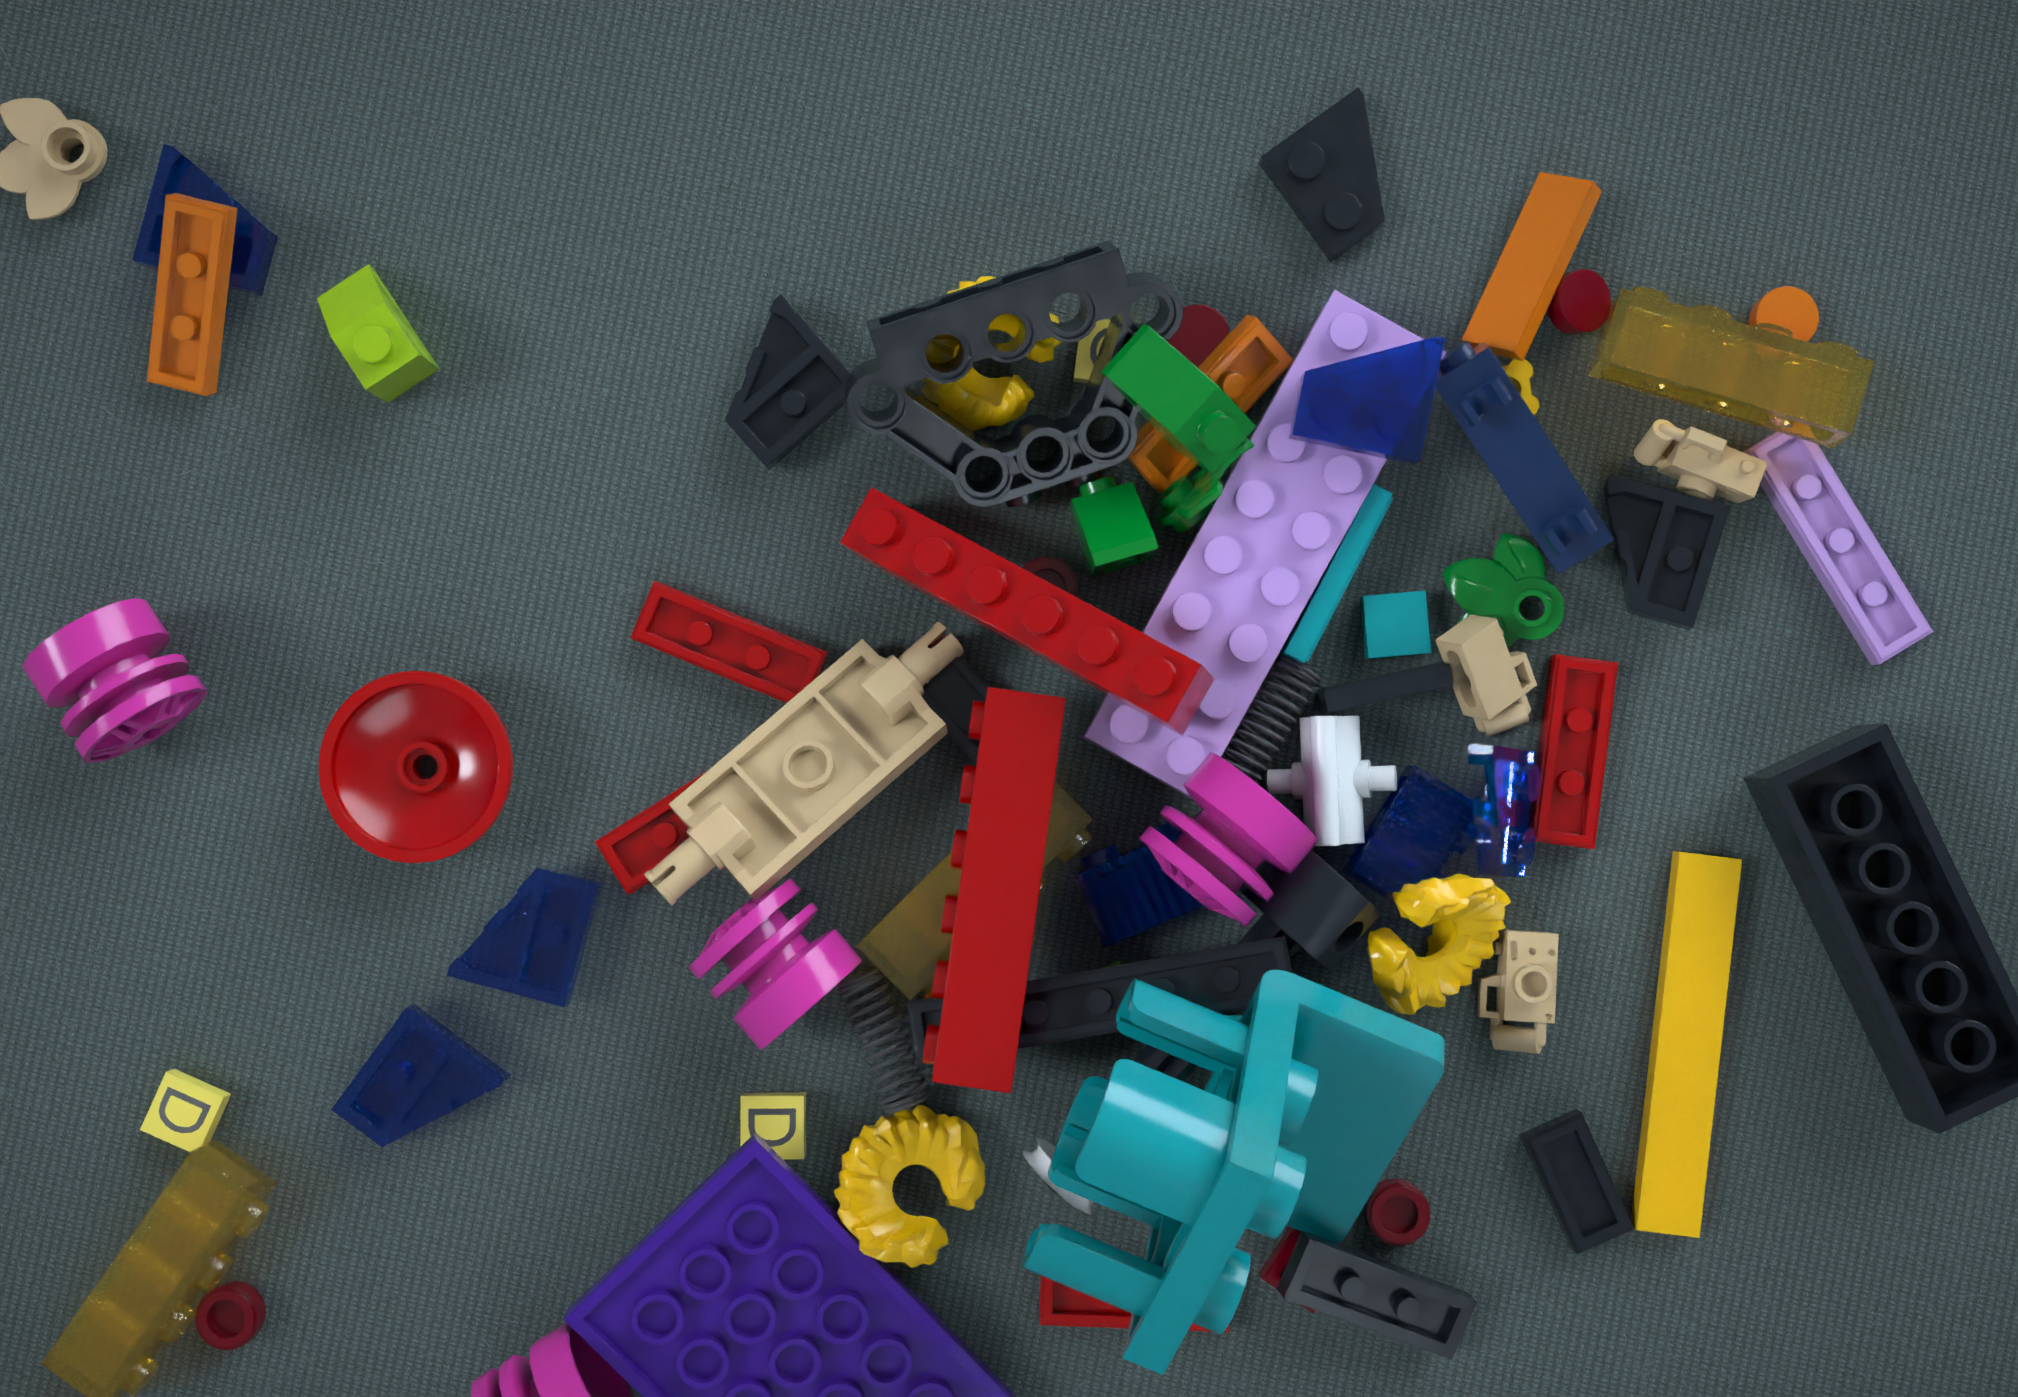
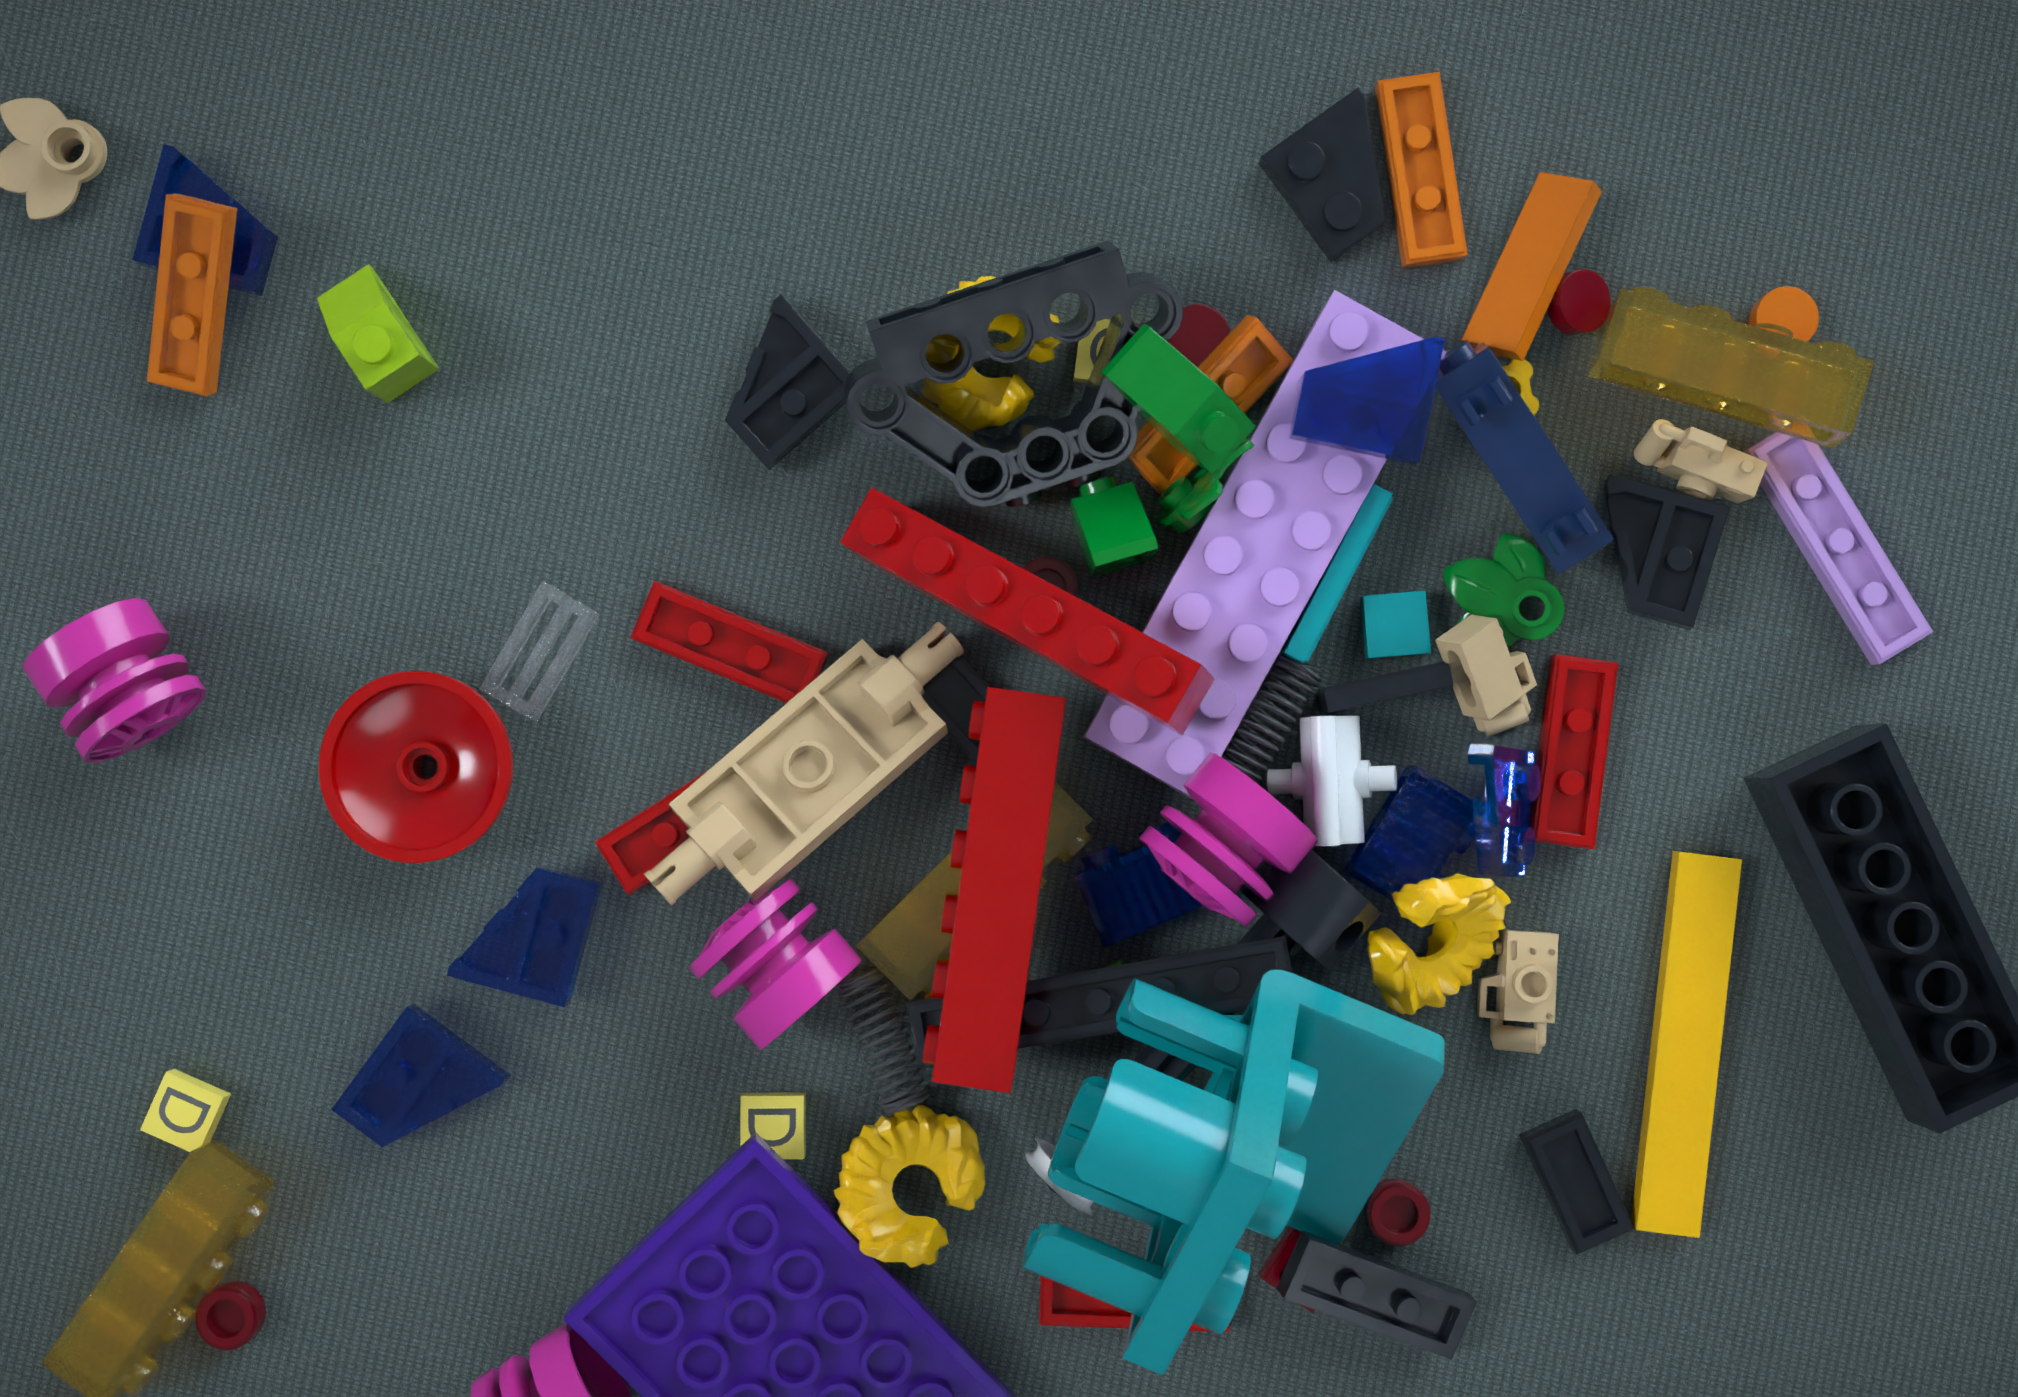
(560, 663): none -> clear tile
(1420, 170): none -> orange tile

